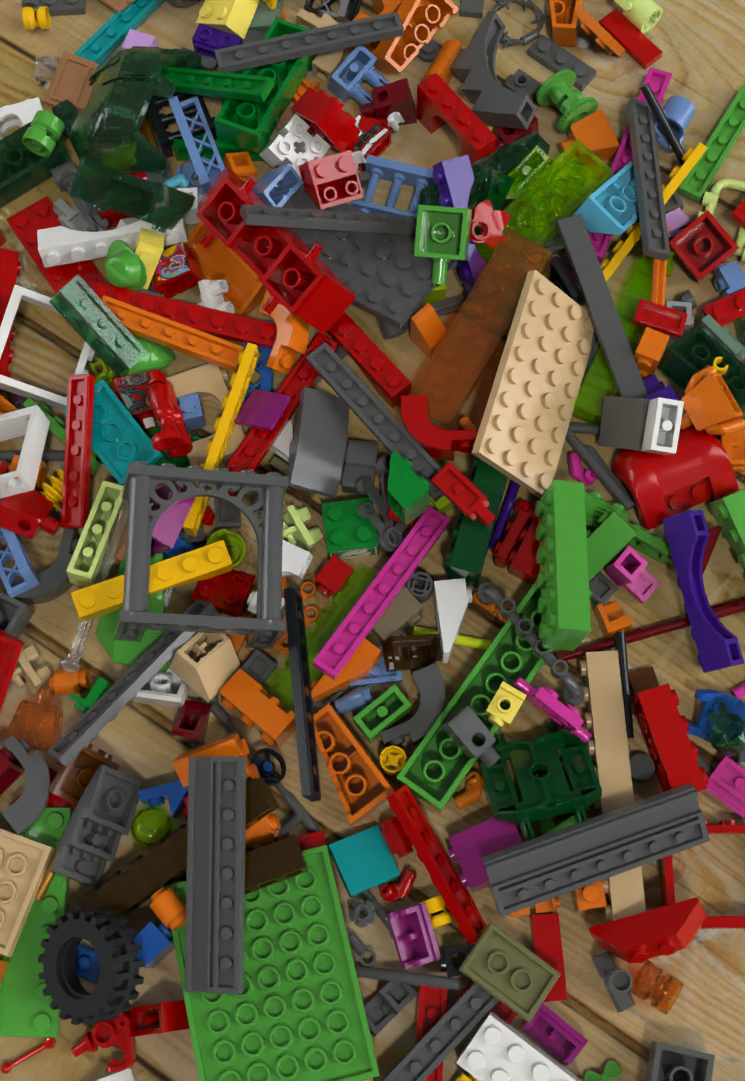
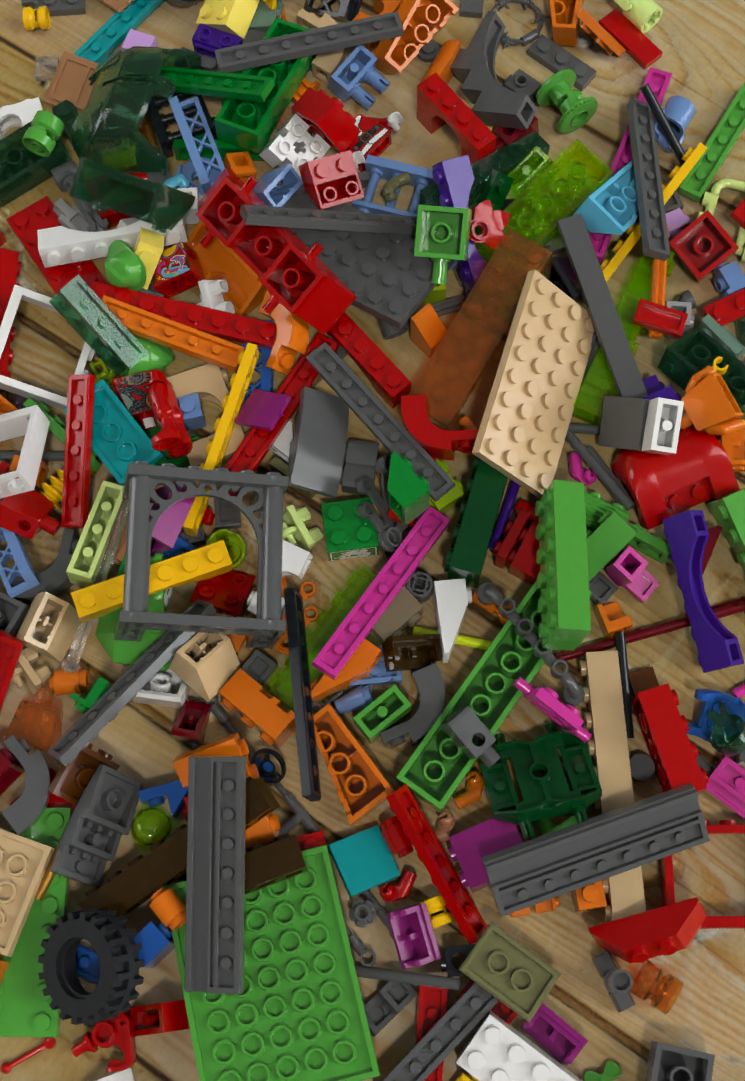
(49, 626): none -> tan slope
(333, 577): red brick -> none
(390, 99): dark red torso -> none
(392, 756): yellow wheel -> none
(393, 184): none -> olive arm
(444, 826): none -> nougat arm
(463, 494): red hinge -> none
(510, 695): light yellow brick -> none
(548, 947): red tile -> none
(595, 134): orange torso -> none
(650, 351): orange brick -> none

